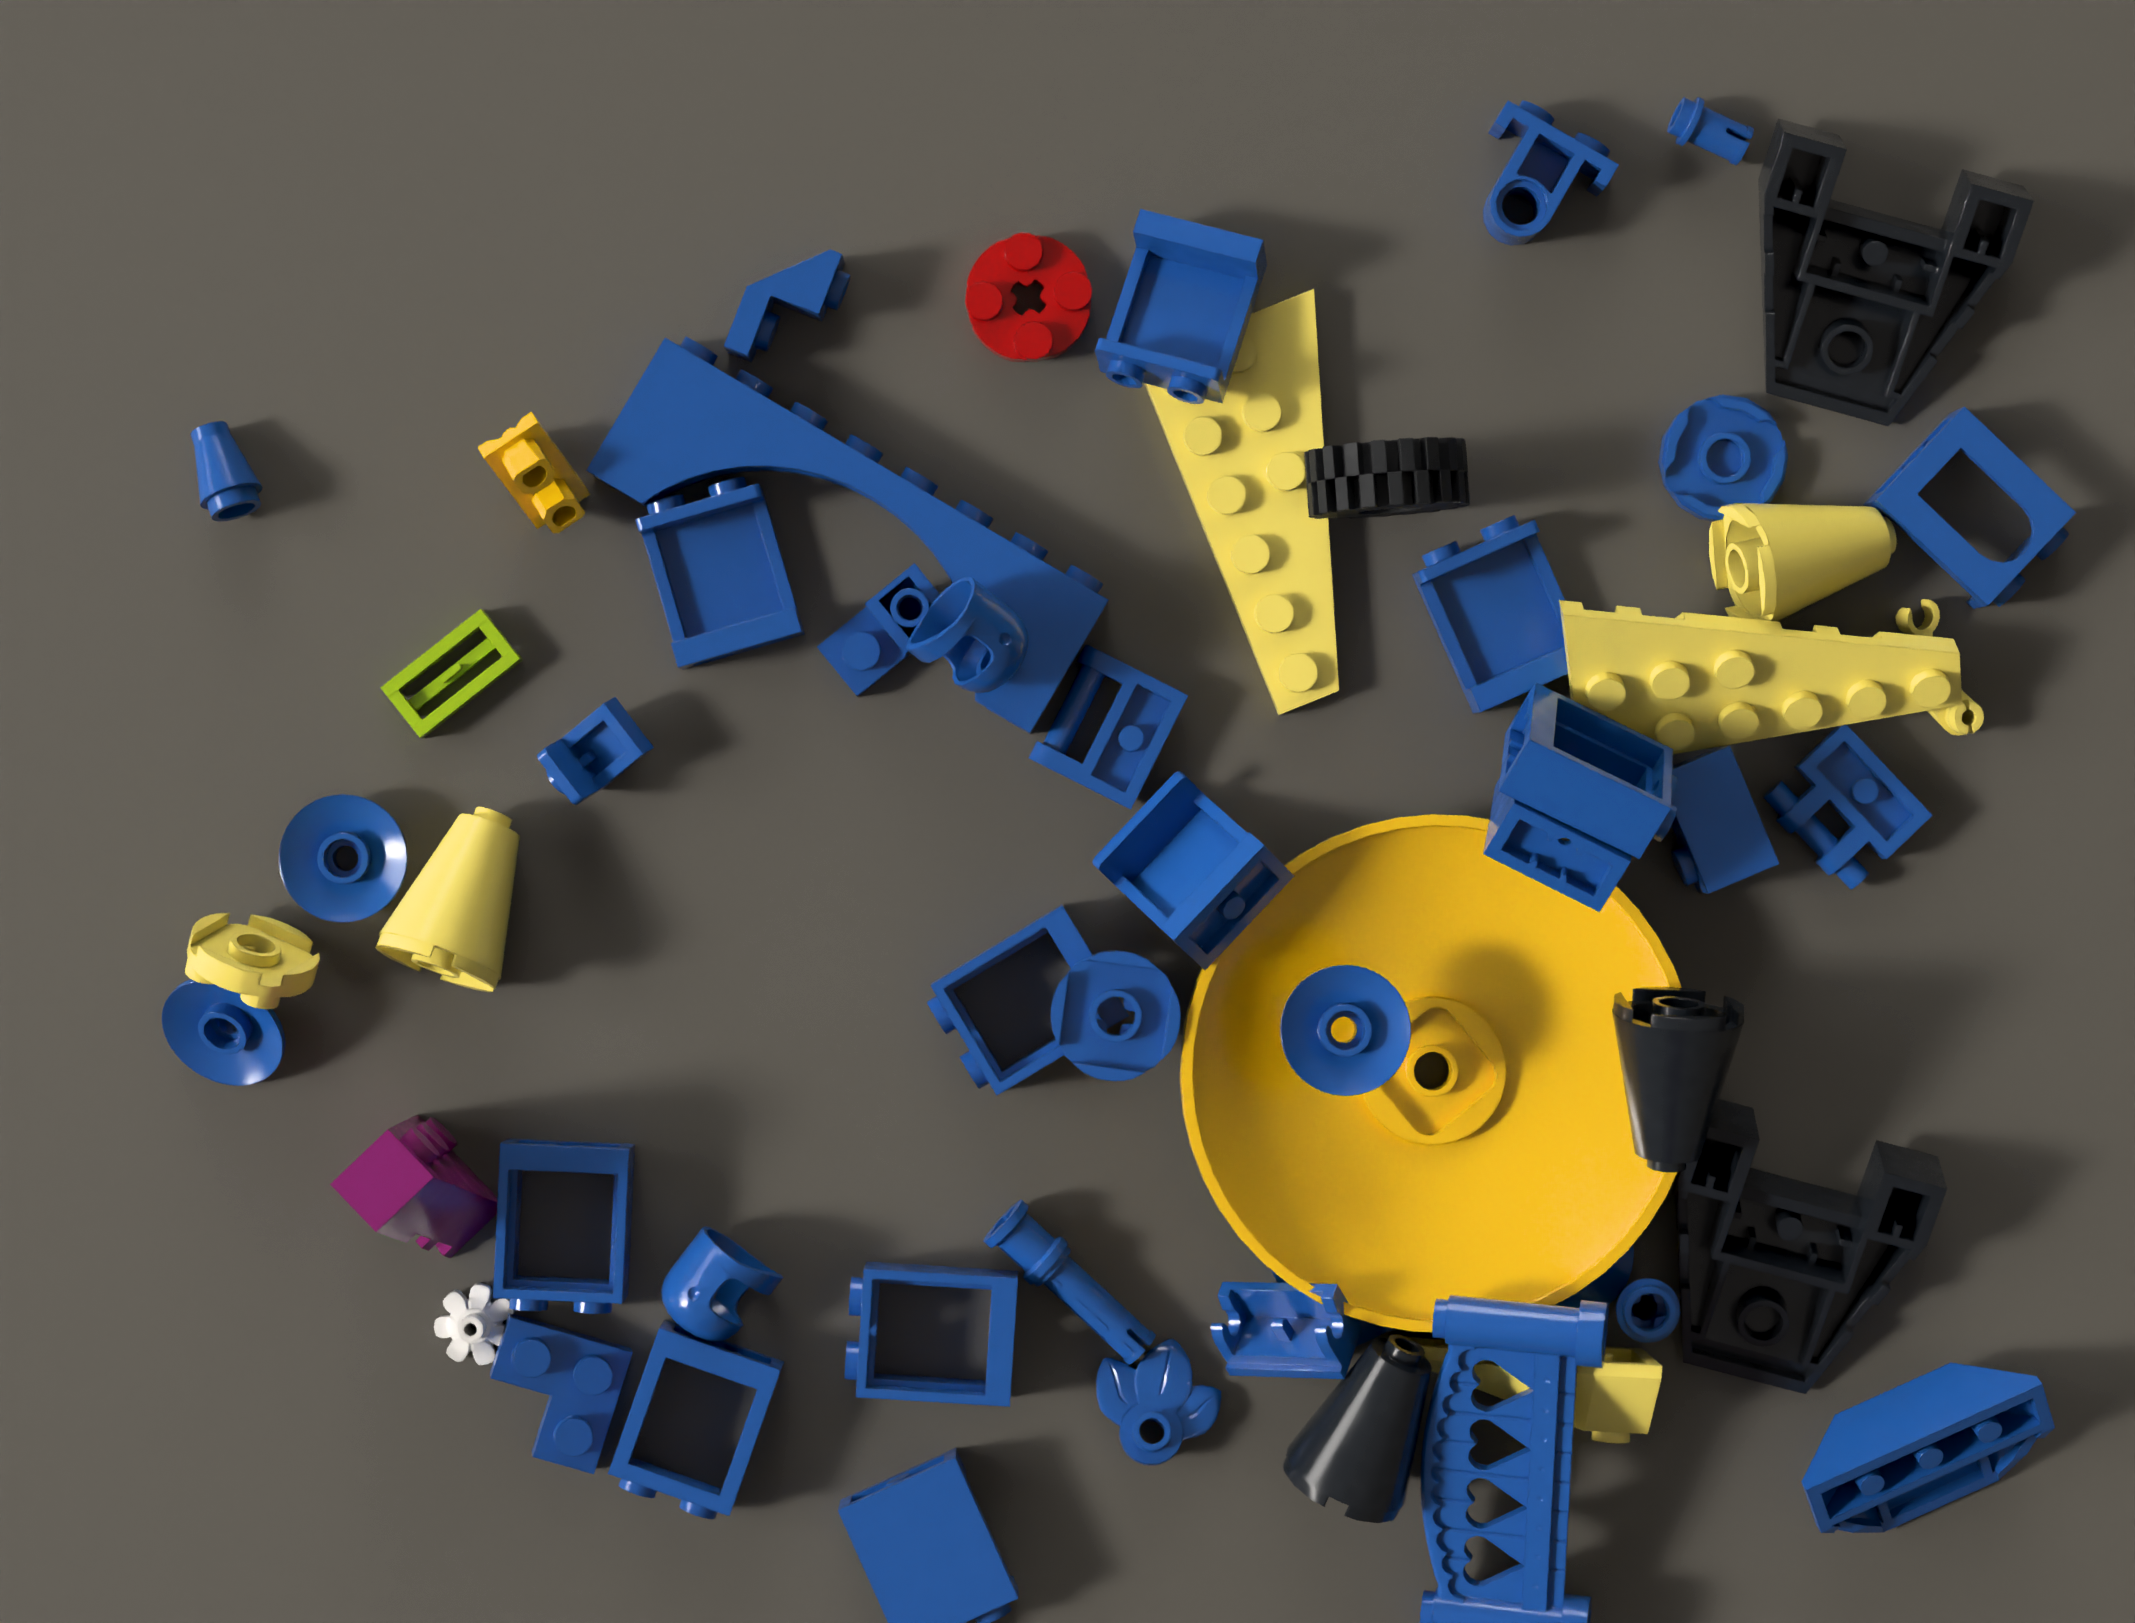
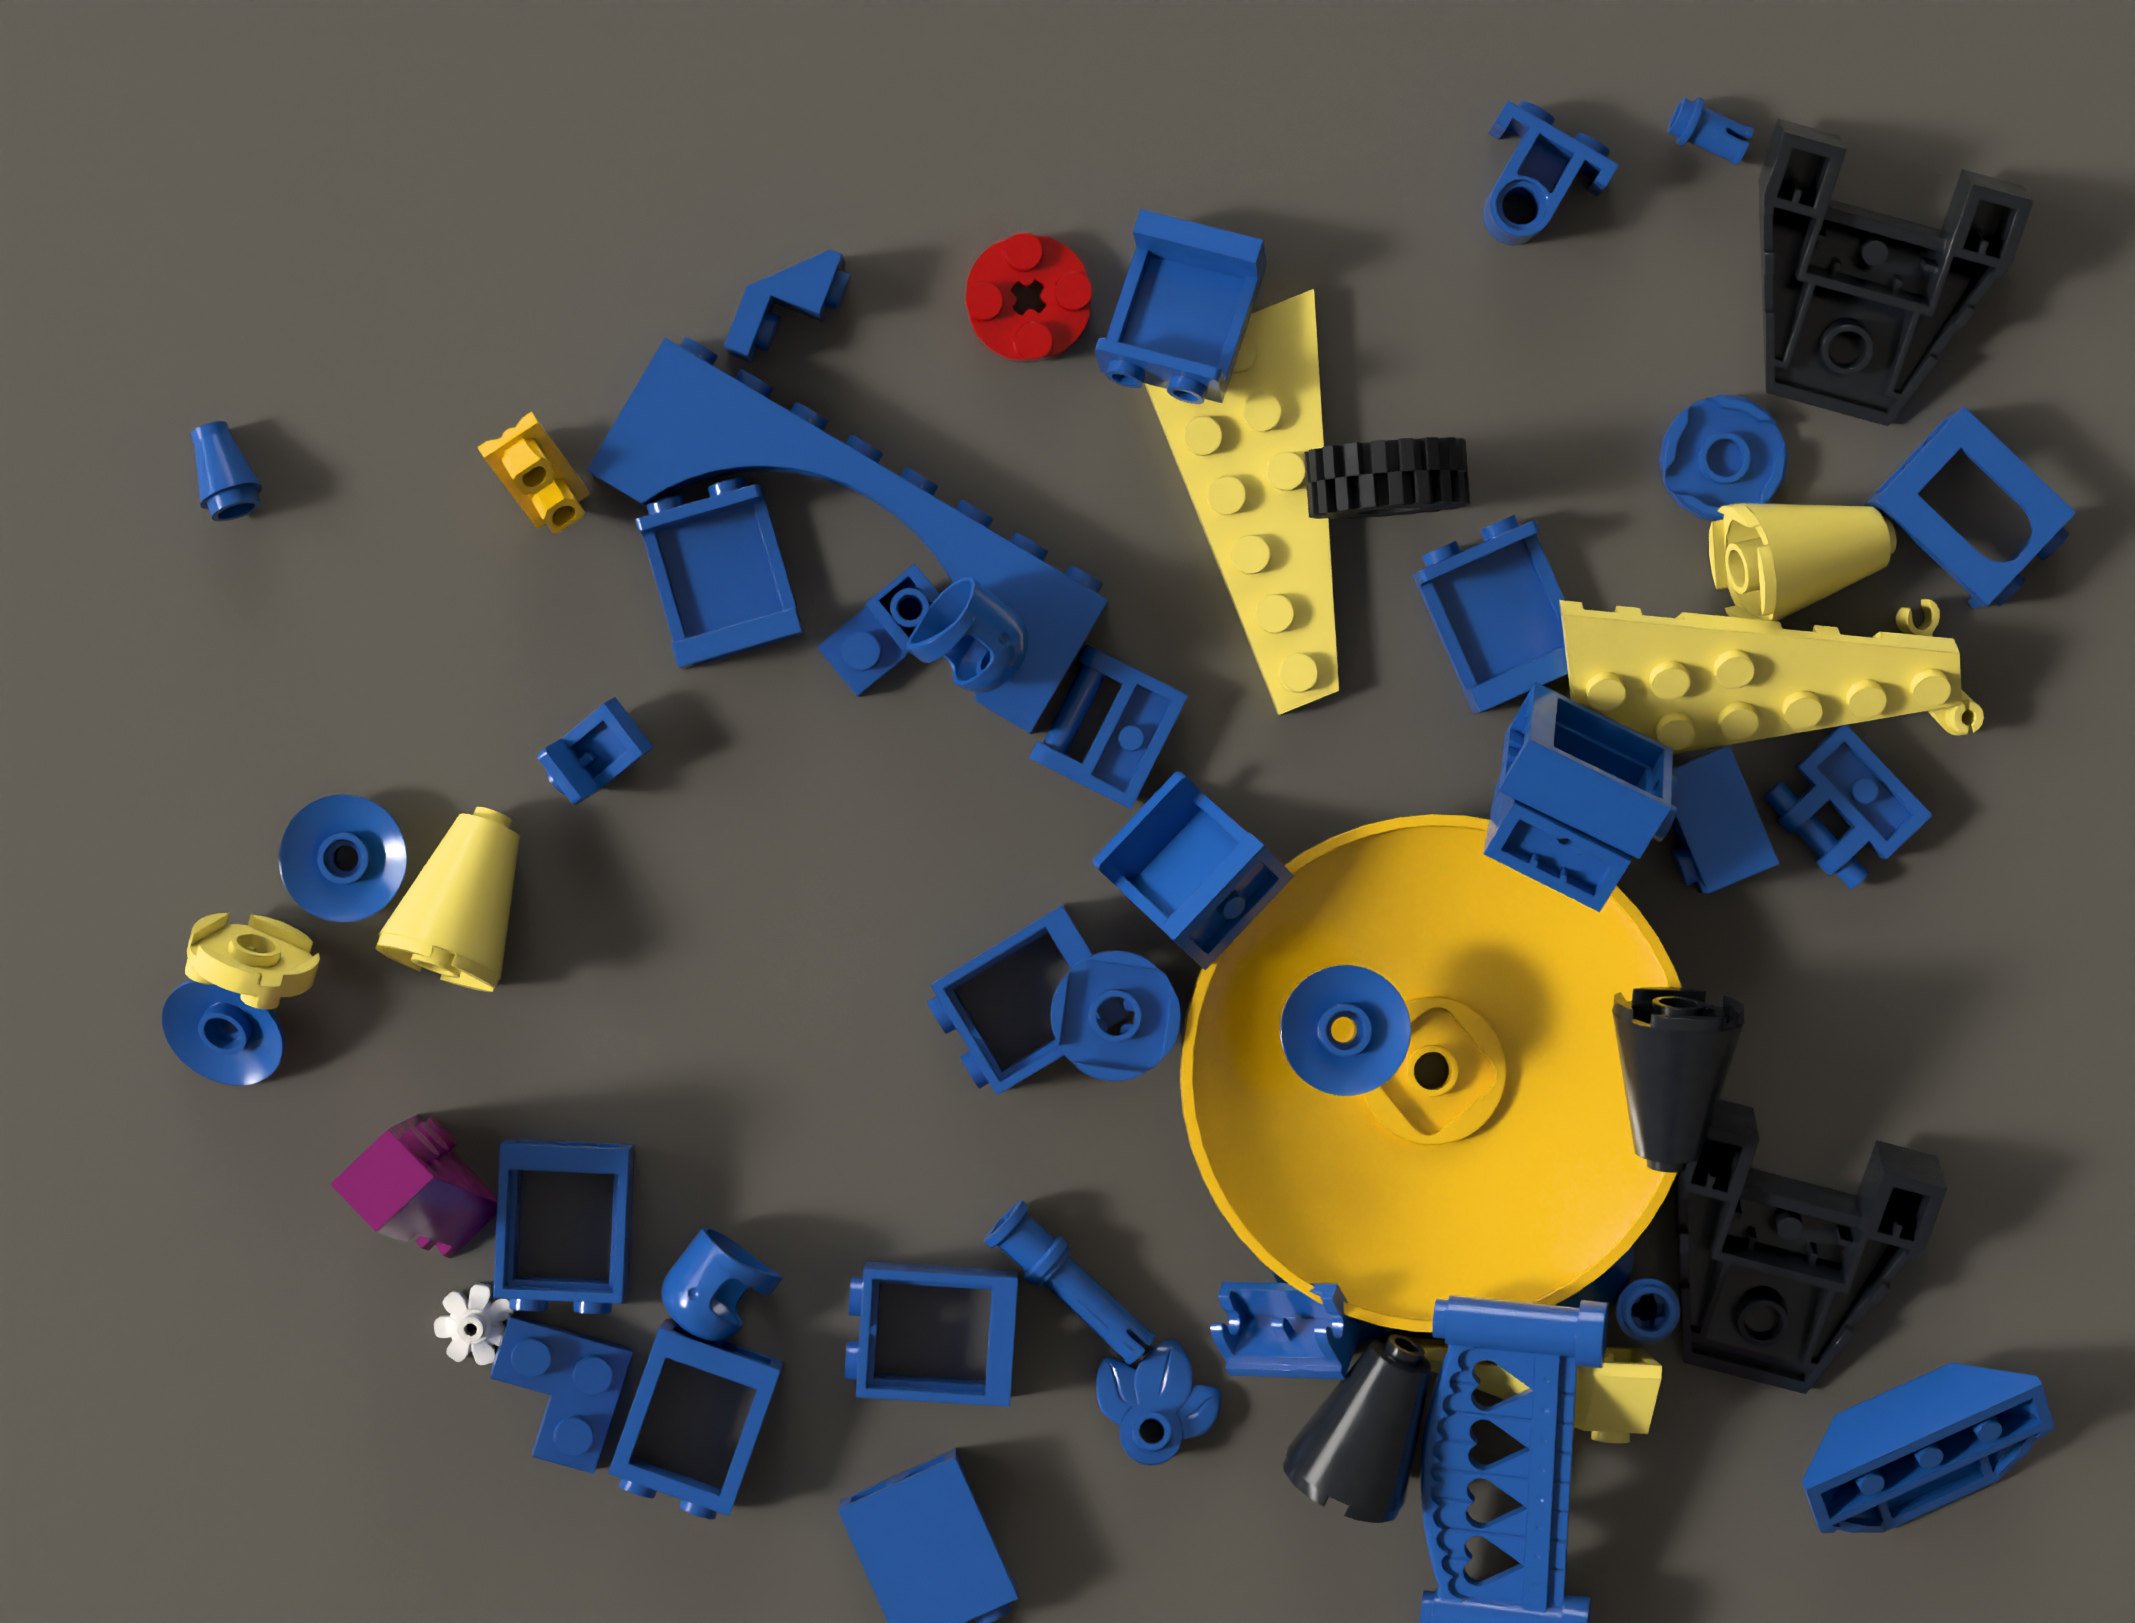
(494, 640): lime tile -> none

